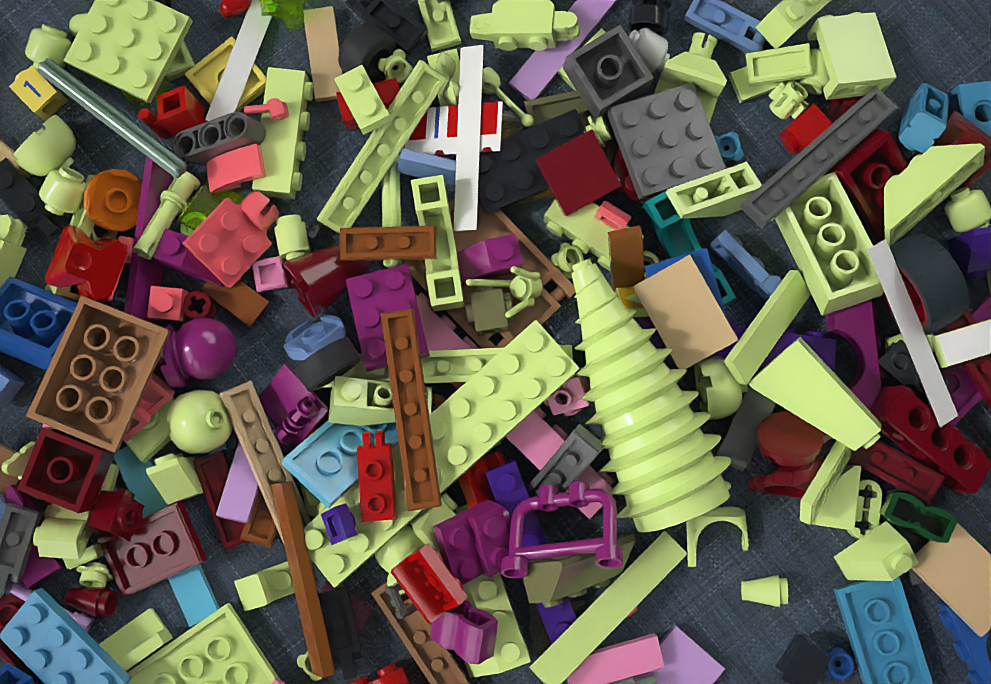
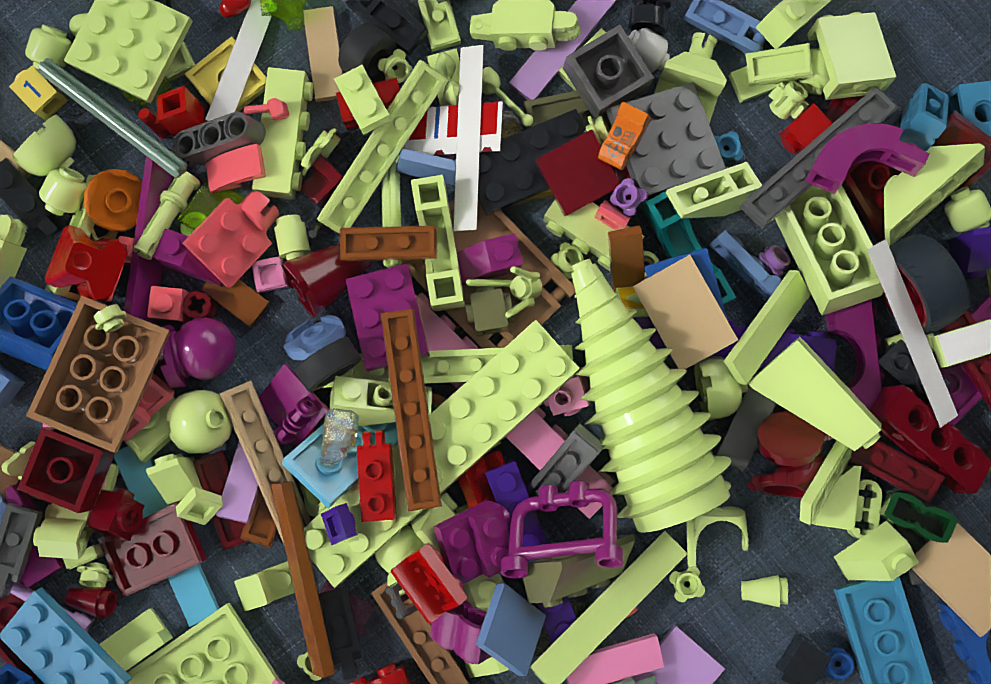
(110, 318): none -> yellowish green plate
(199, 505): none -> yellowish green plate
(322, 182): none -> dark red panel
(323, 145): none -> yellowish green plate
(338, 435): none -> clear rock
(511, 629): none -> medium blue tile
(621, 192): none -> medium lavender plate
(624, 136): none -> orange leg
(695, 588): none -> yellowish green plate
(775, 260): none -> medium lavender plate
(862, 144): none -> magenta arch

